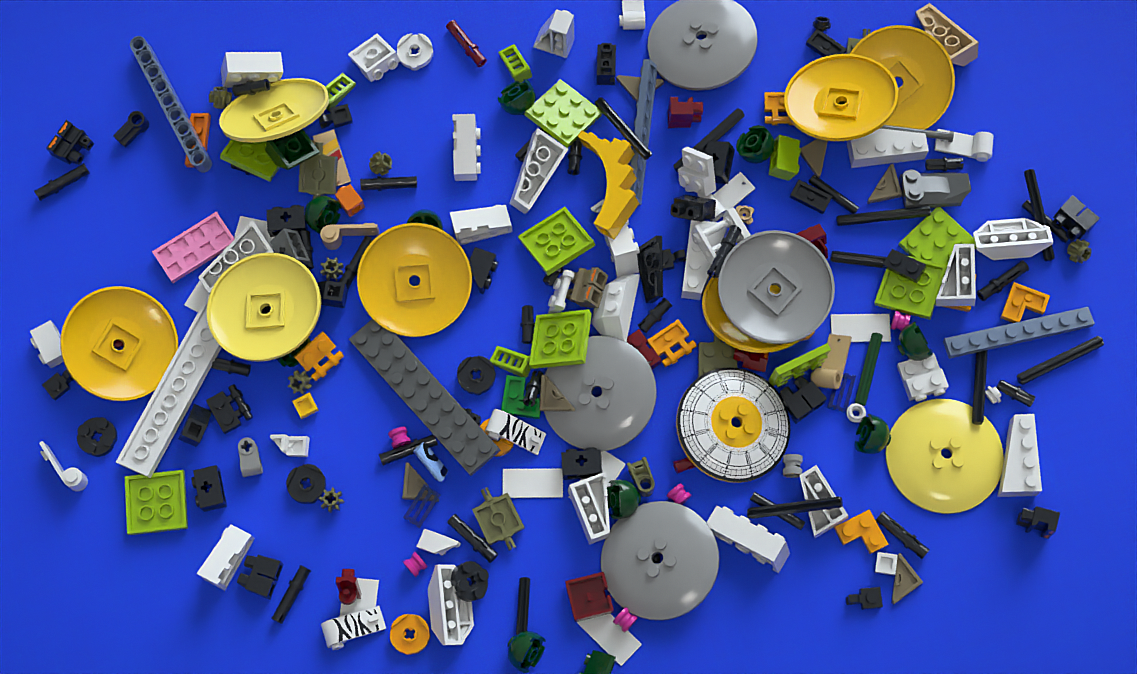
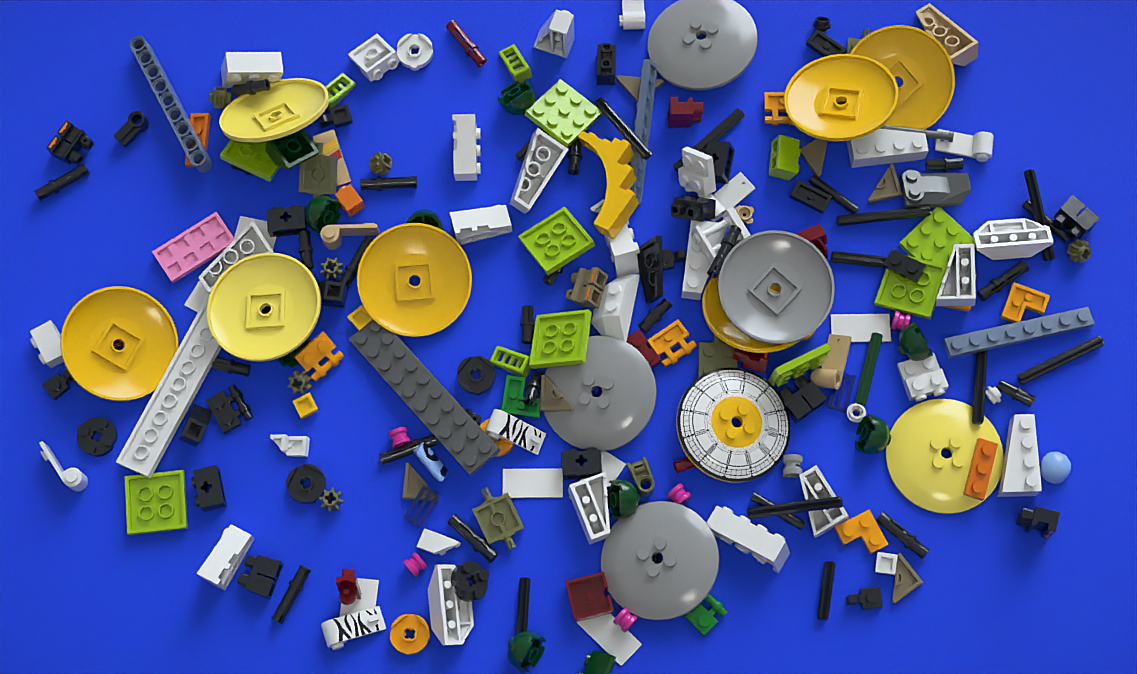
(249, 461): light grey piece -> none
(289, 243): dark grey brick -> none
(359, 318): none -> yellow plate
(482, 266): black slope -> none
(561, 286): white plate -> none
(702, 618): none -> green plate
(755, 145): dark green cylinder -> none
(826, 590): none -> black axle
(980, 469): none -> orange plate
(1055, 467): none -> light blue hair

